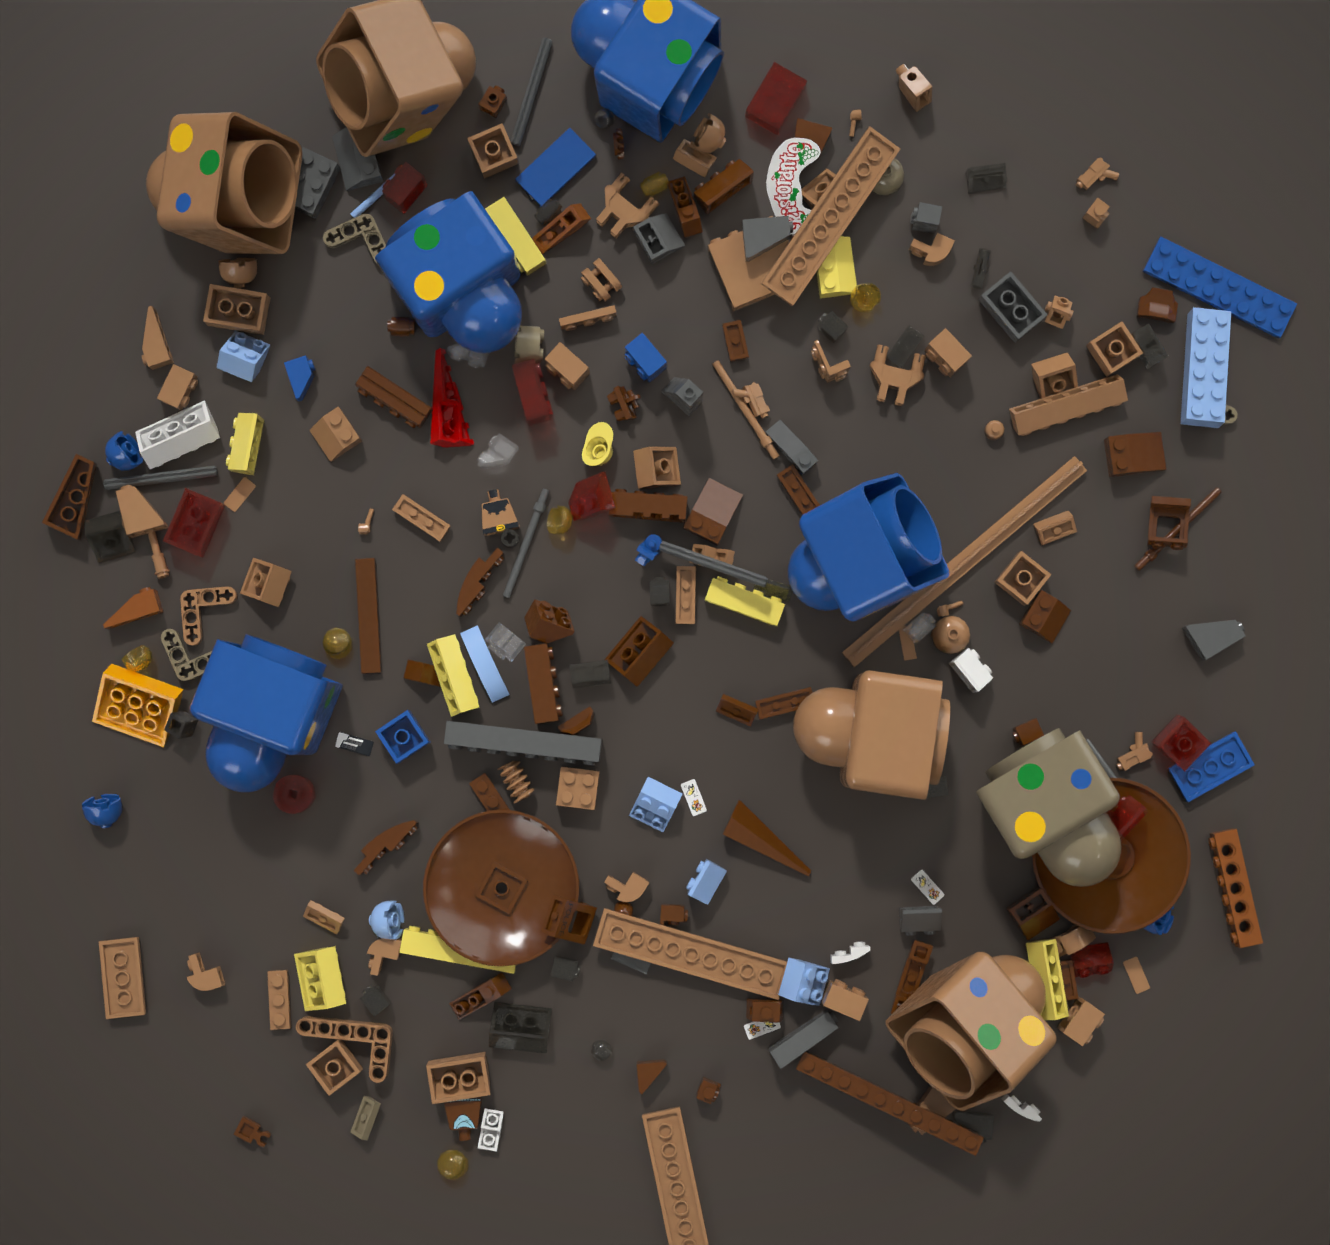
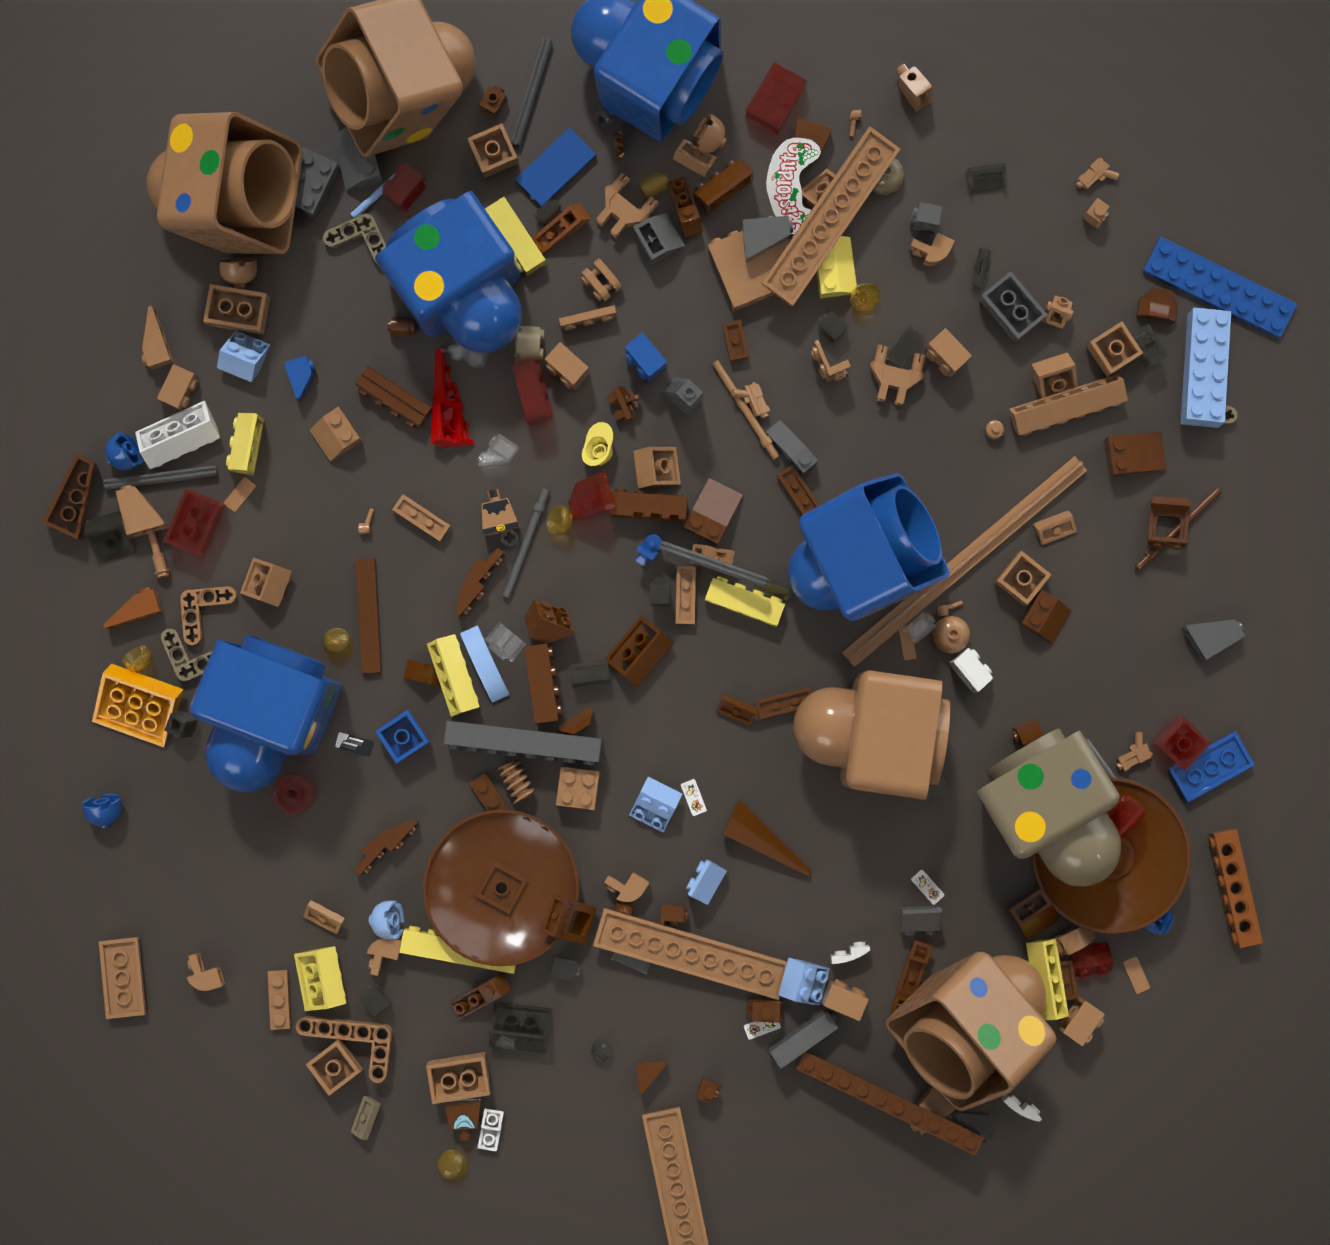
(249, 1130): reddish brown plate -> none

